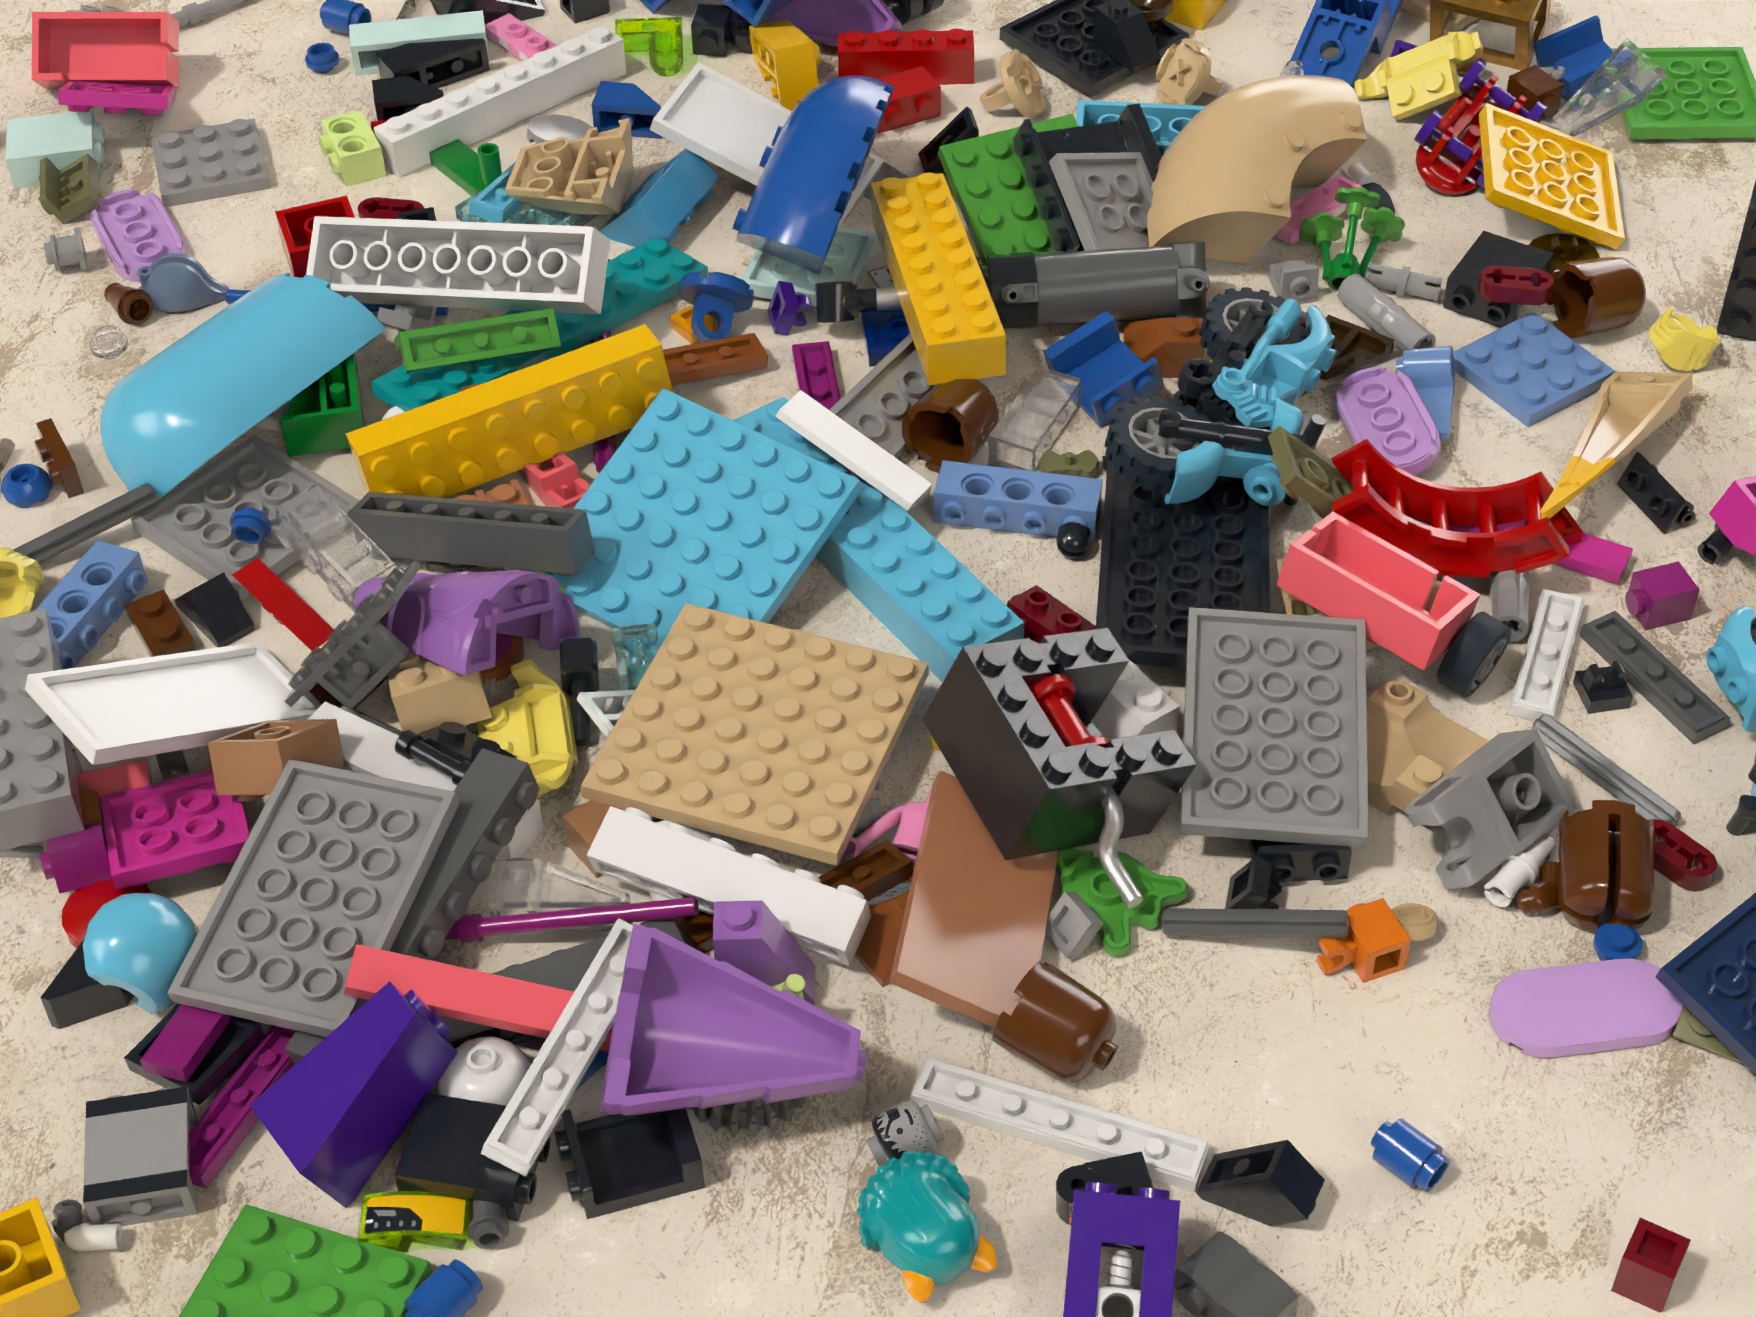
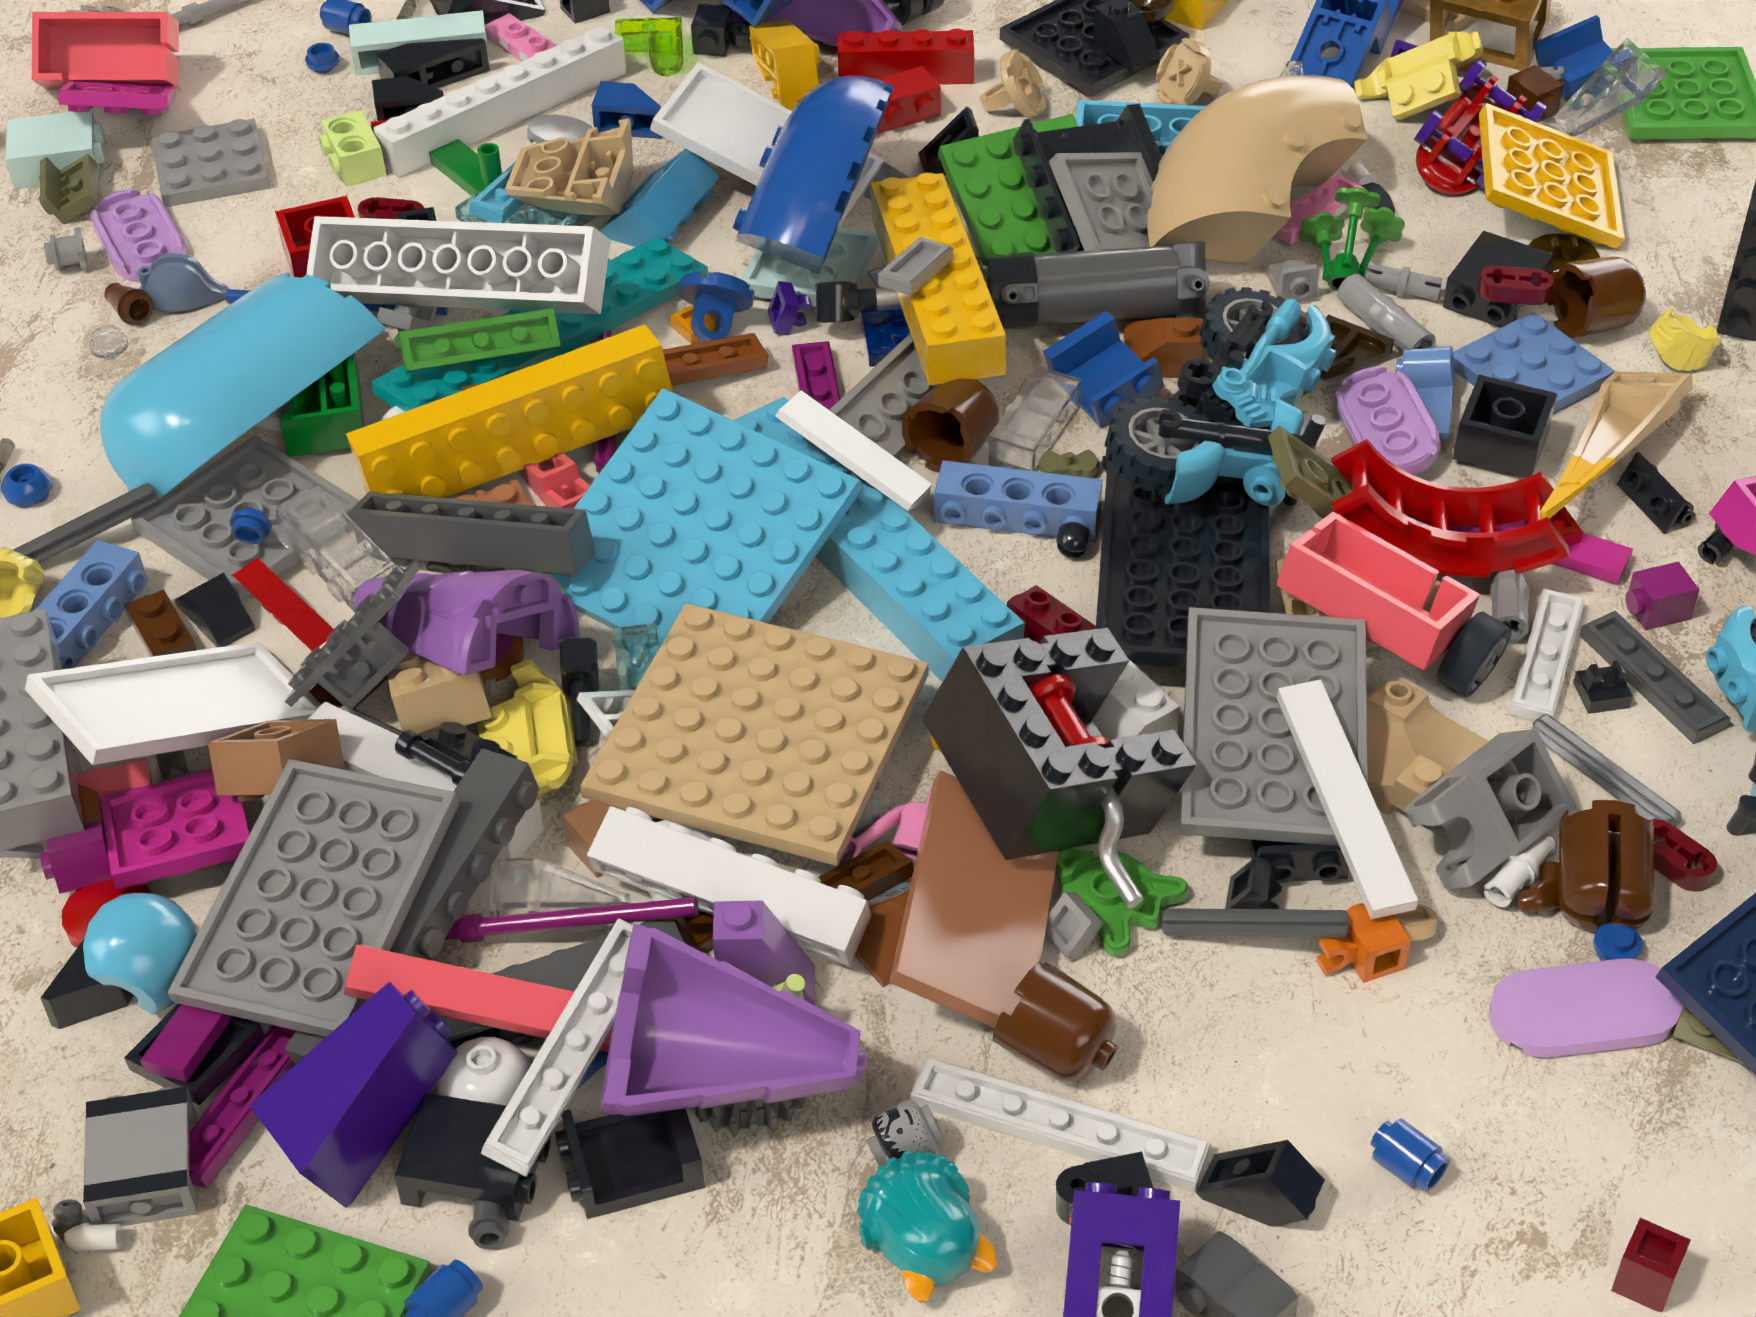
(61, 465): reddish brown plate -> none
(415, 1217): slope -> none
(915, 266): none -> light grey tile
(1347, 800): none -> white tile
(1504, 426): none -> black brick

